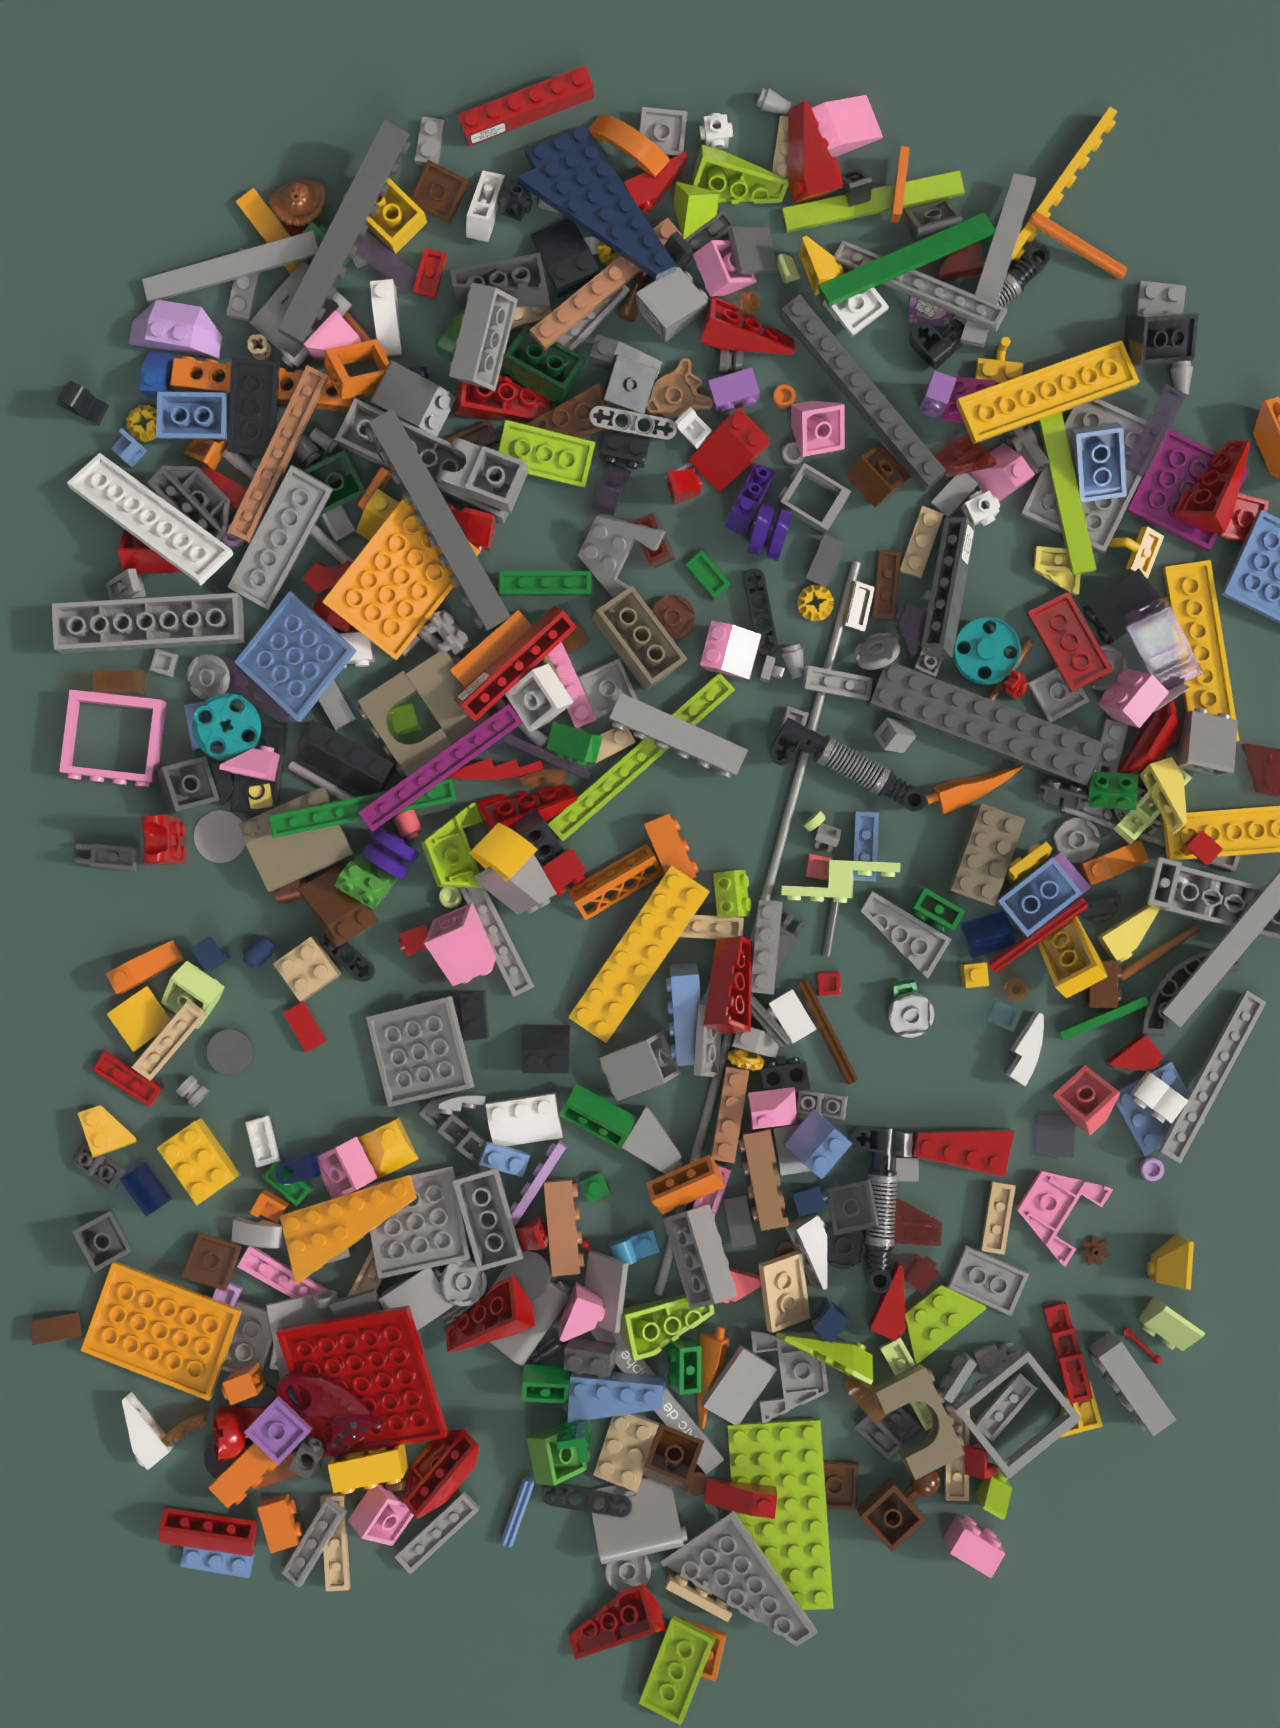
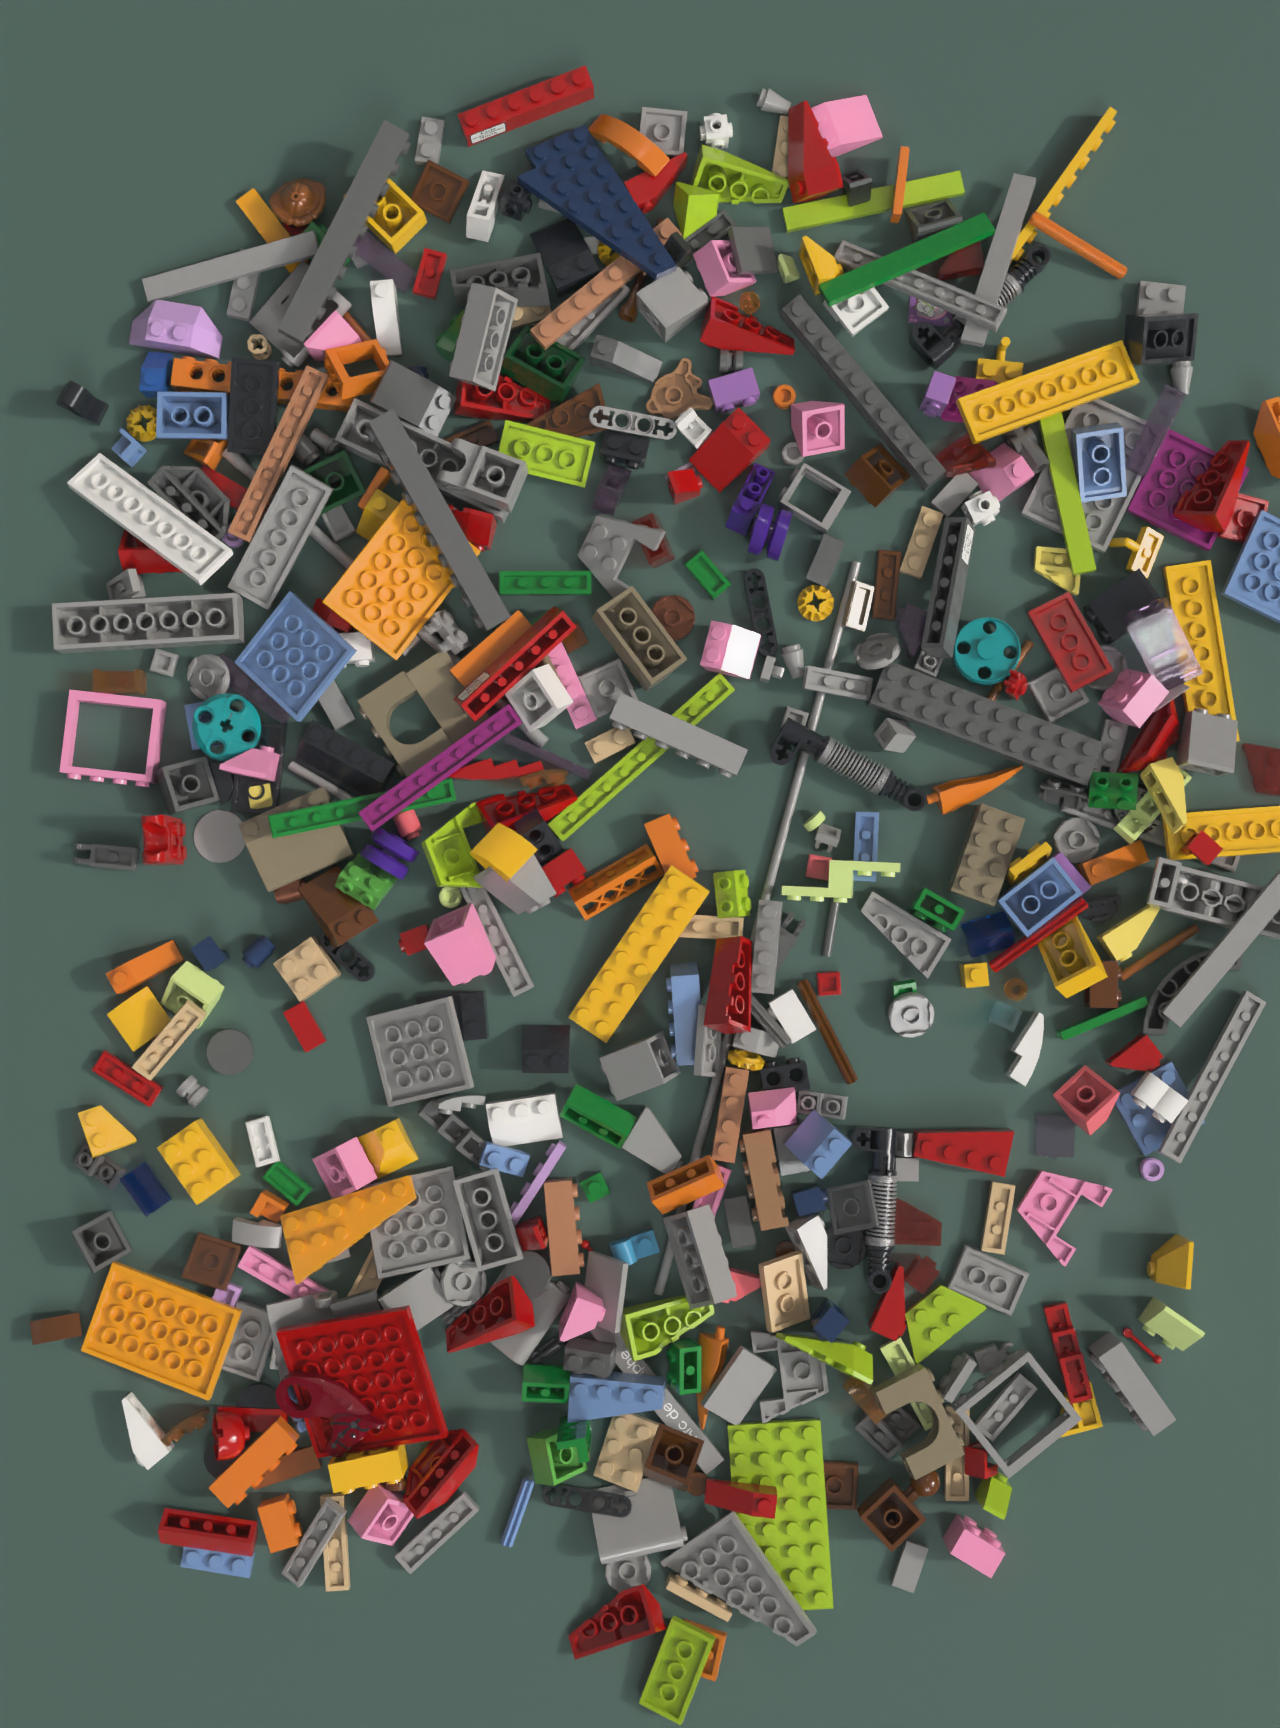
(243, 1383): orange brick -> none
(278, 1430): medium lavender plate -> none
(302, 1463): dark grey brick -> none
(303, 1169): clear blue piece -> none
(322, 577): red tile -> none
(404, 719): clear neon green panel -> none
(574, 742): green brick -> none
(629, 384): plate -> none
(909, 1565): none -> light grey tile
(1091, 1247): reddish brown plant -> none

